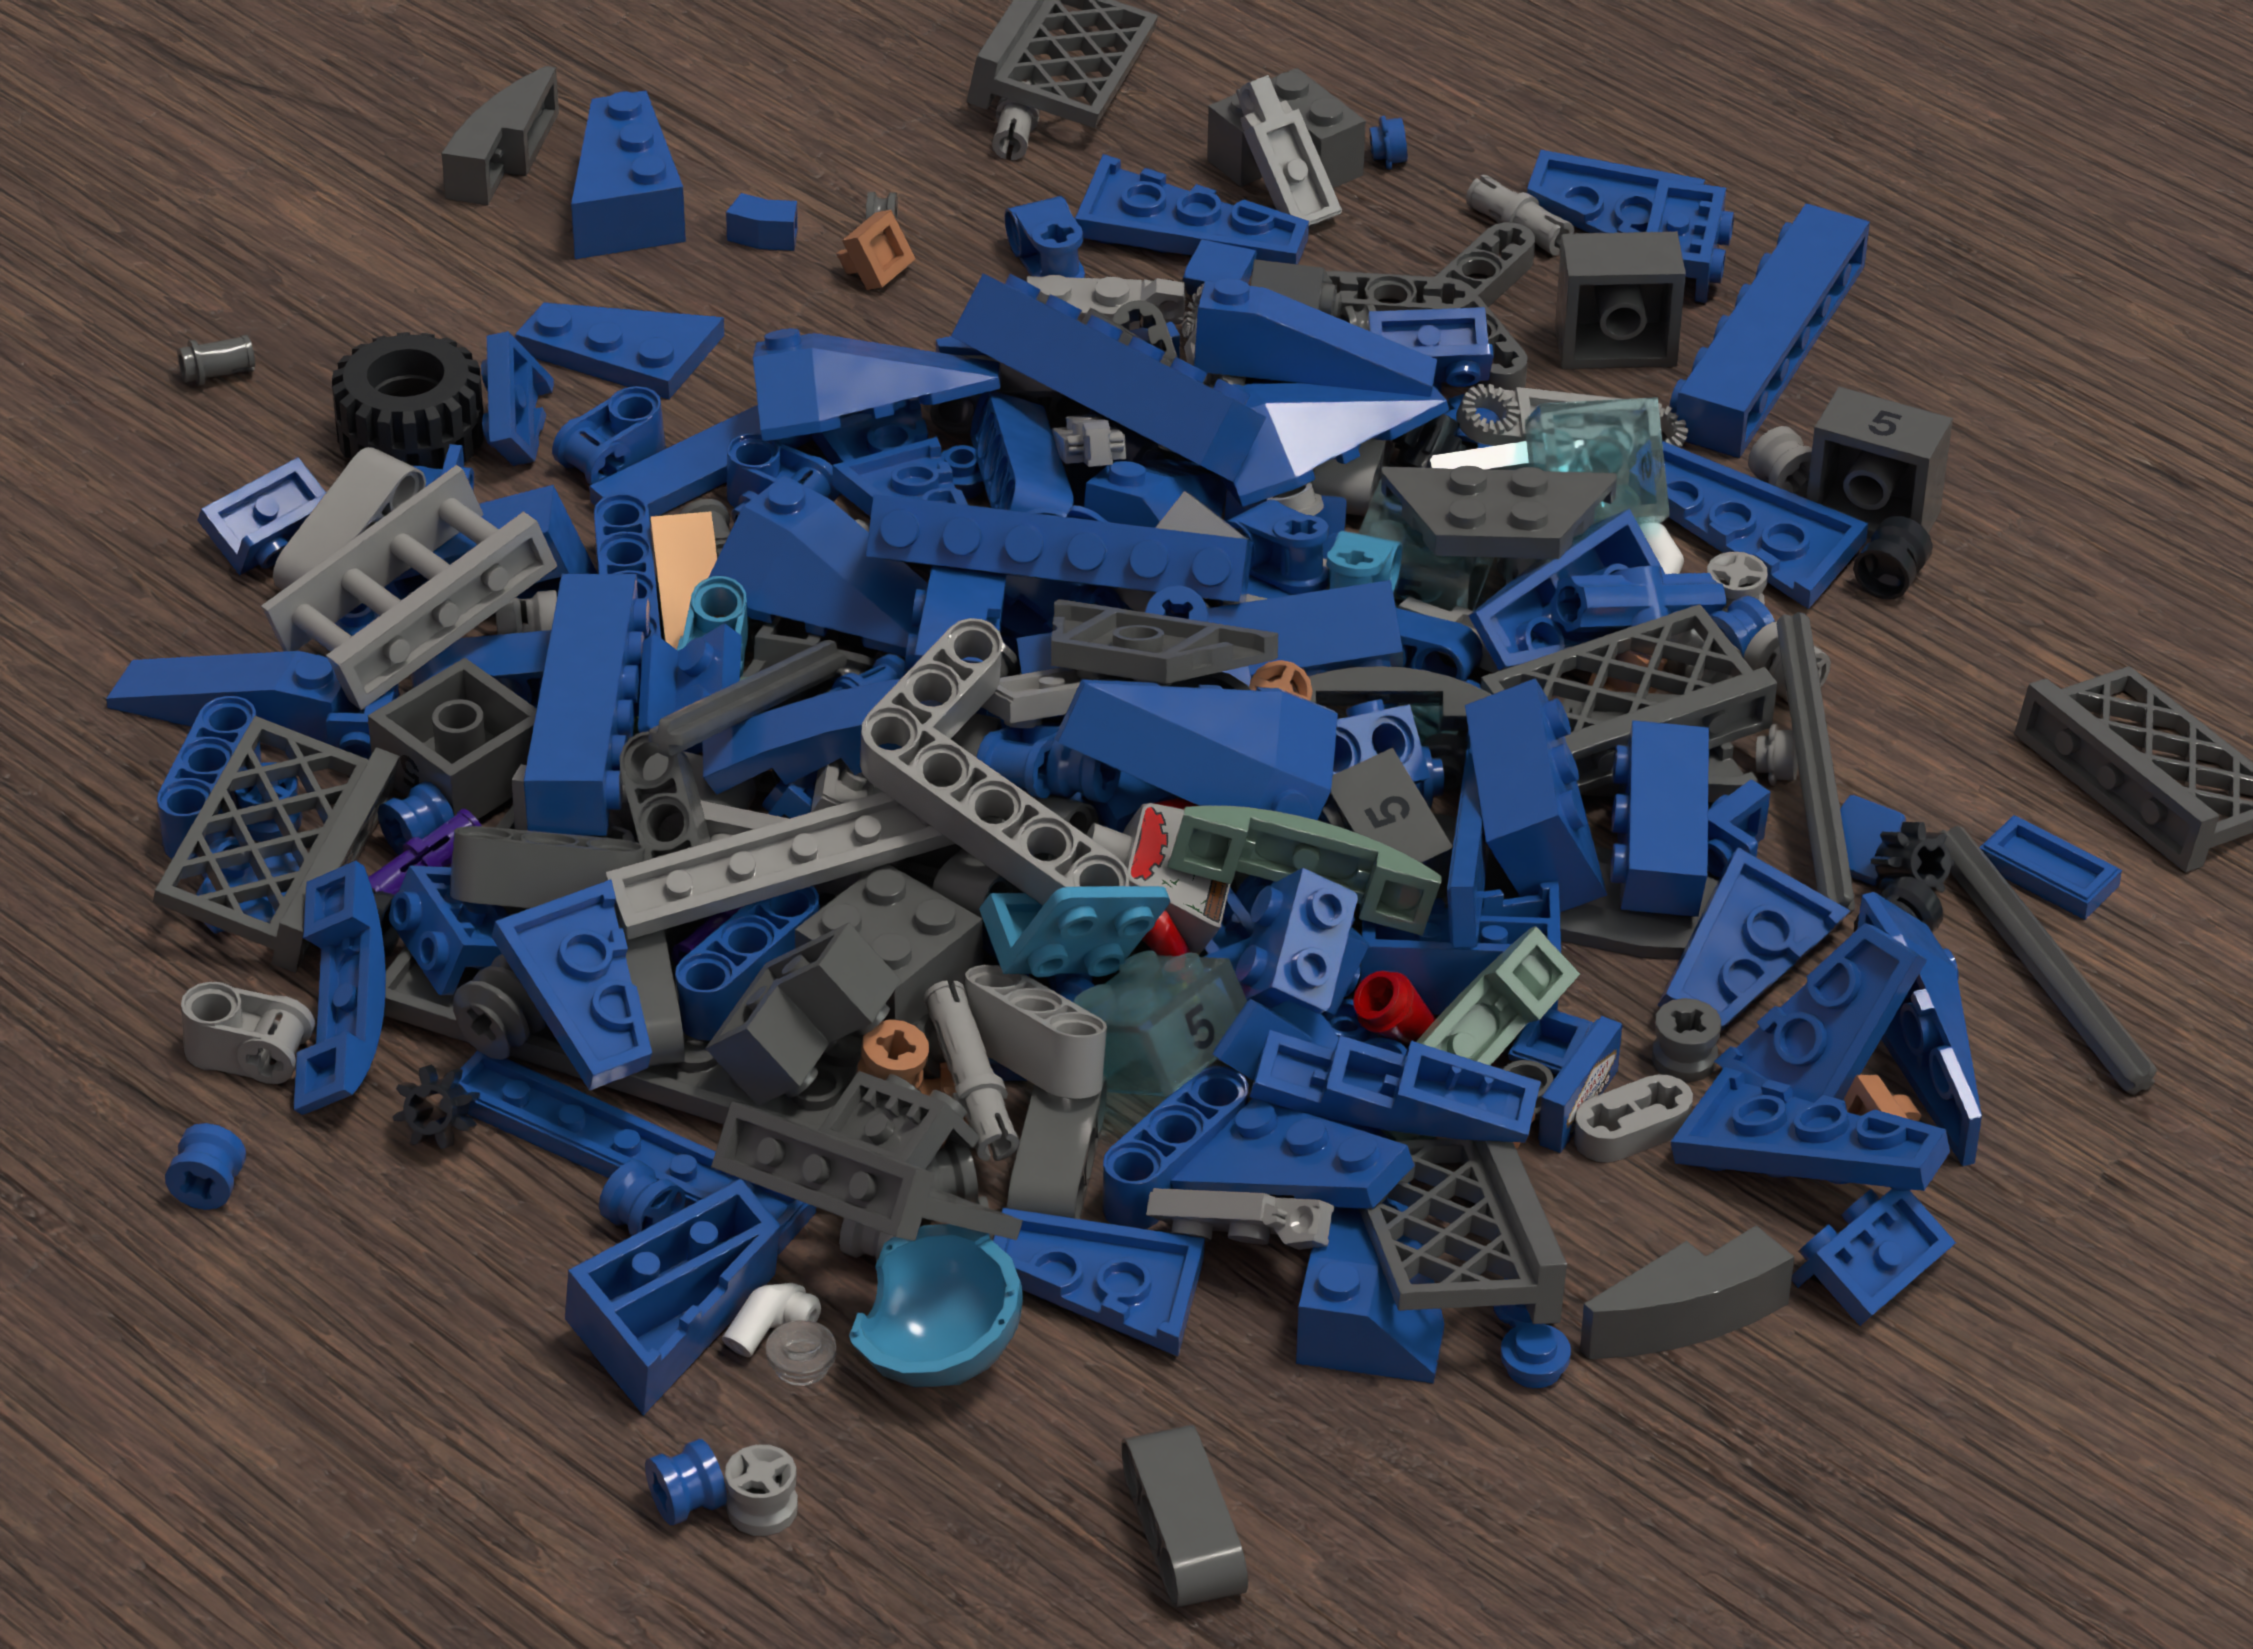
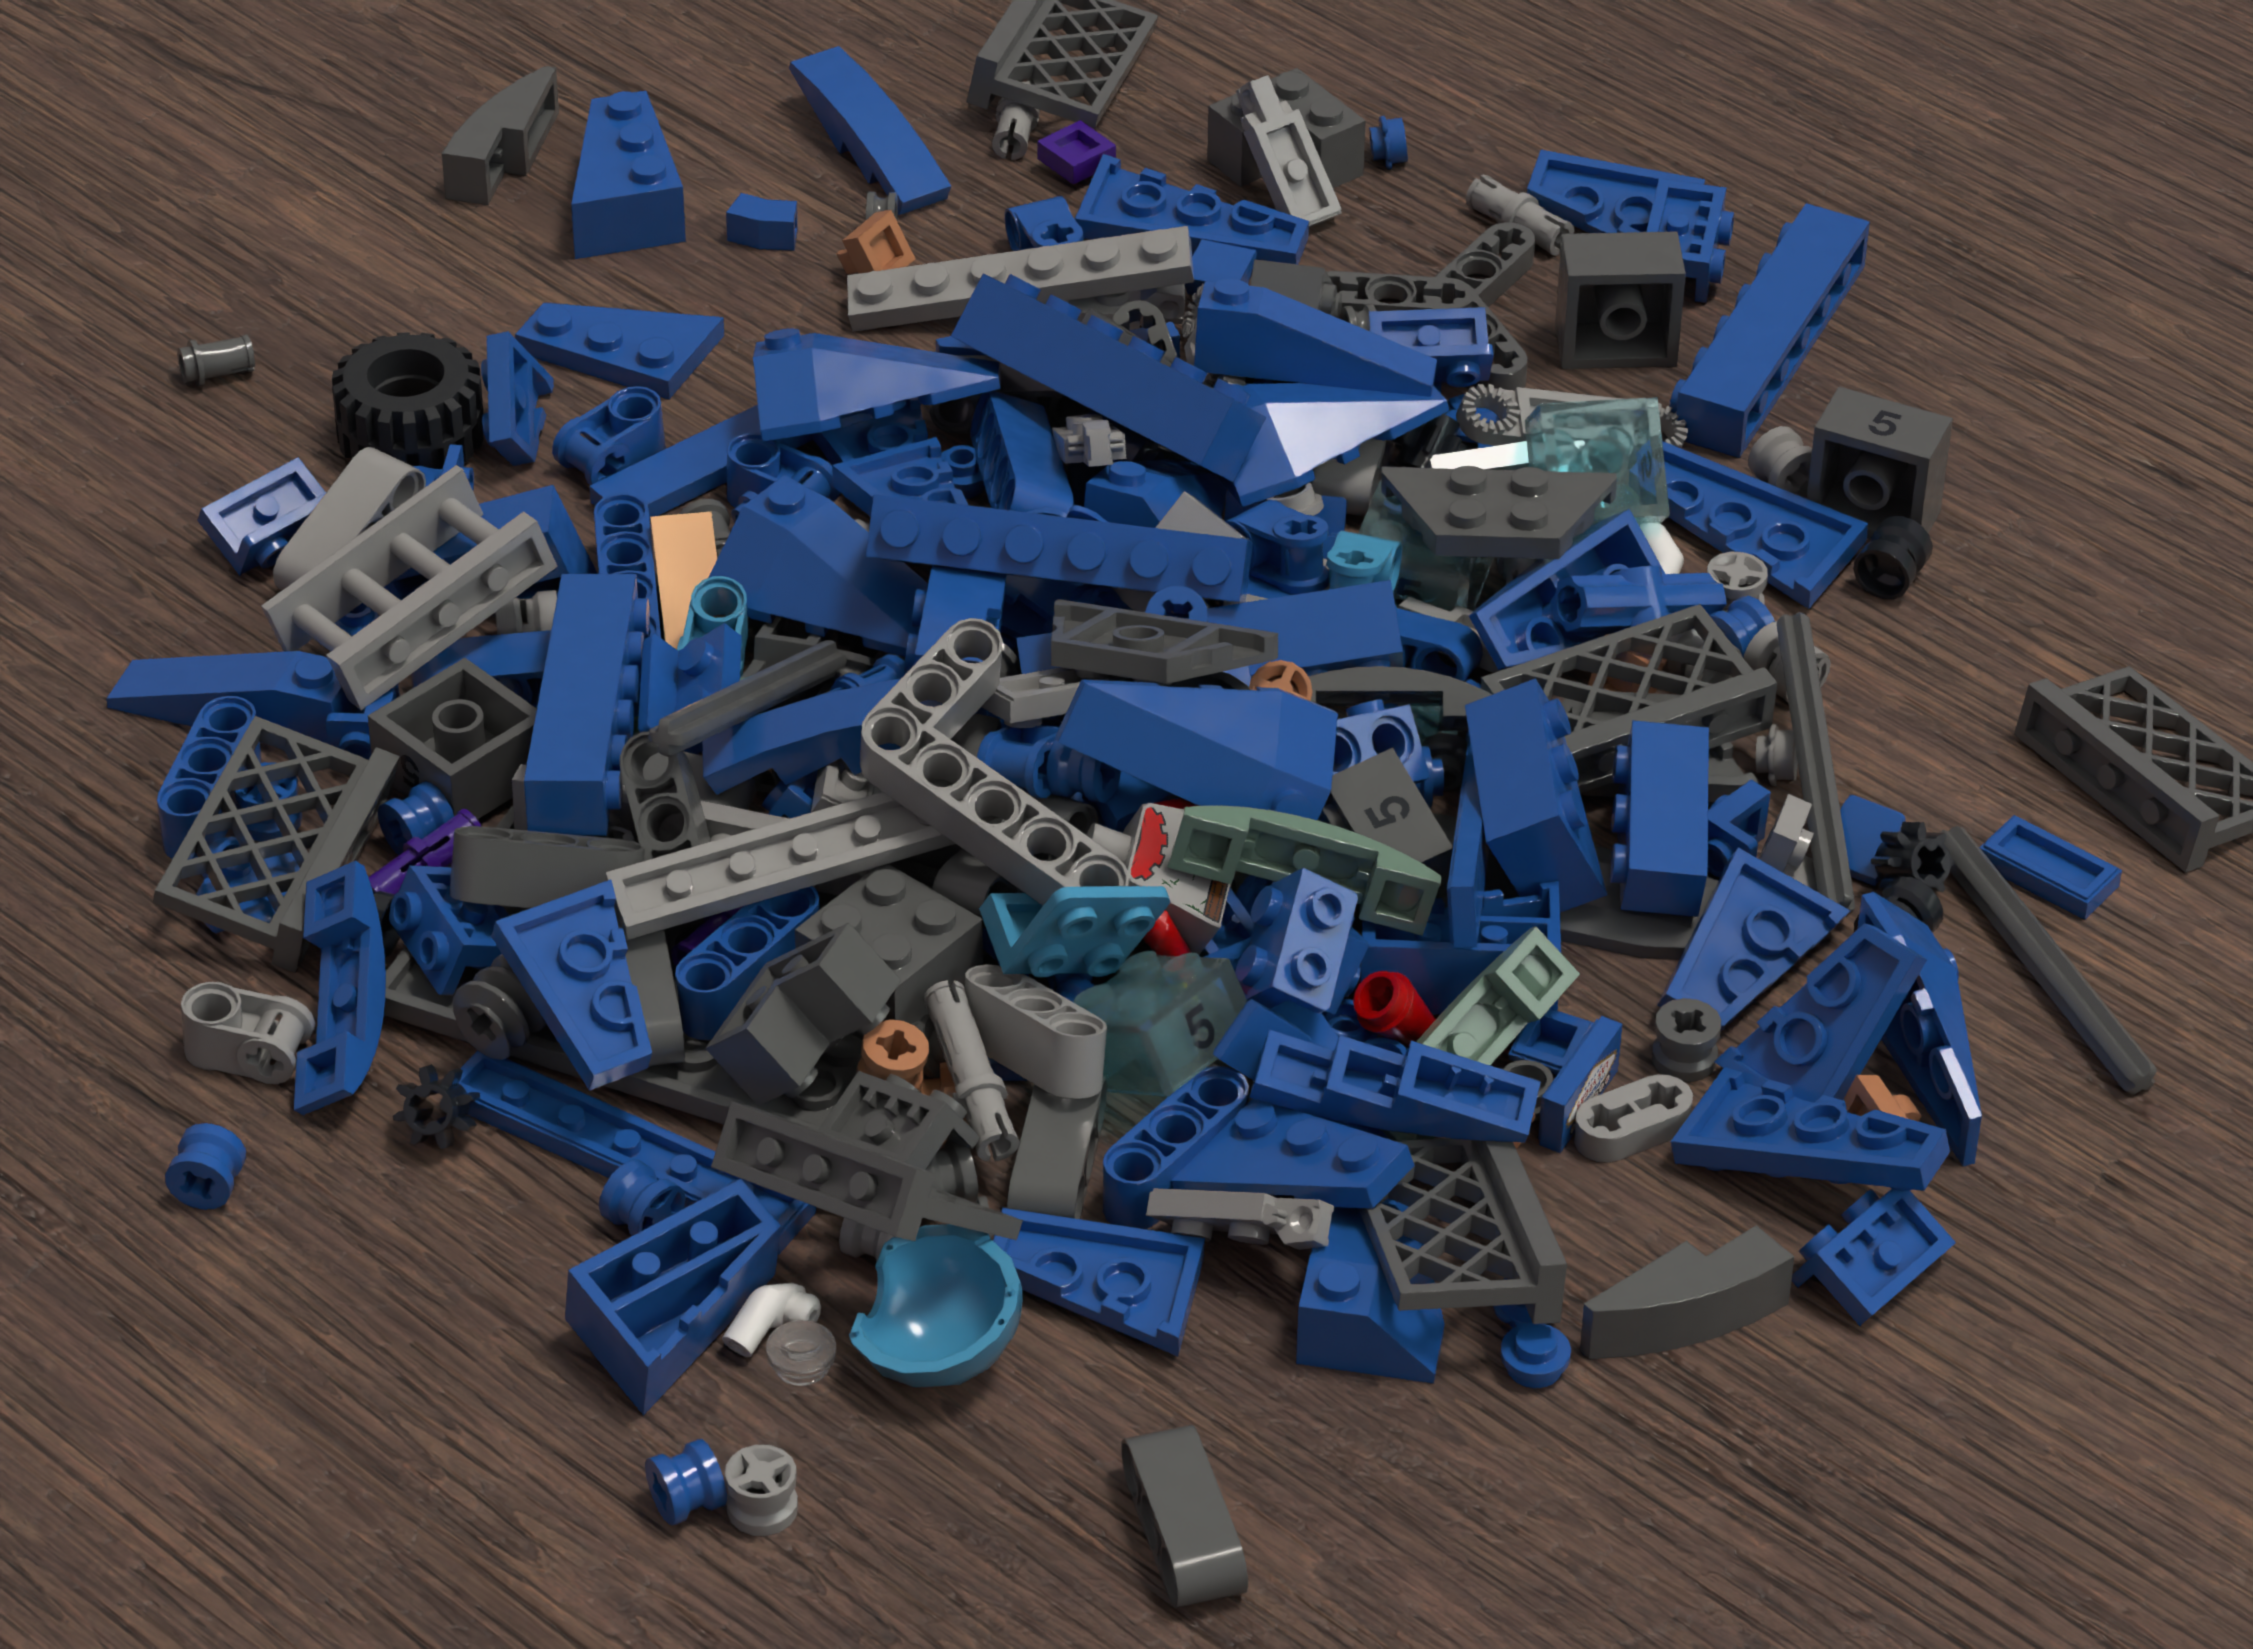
(871, 128): none -> blue slope
(1062, 270): none -> light grey plate
(1074, 151): none -> dark purple plate
(1789, 842): none -> light grey bracket

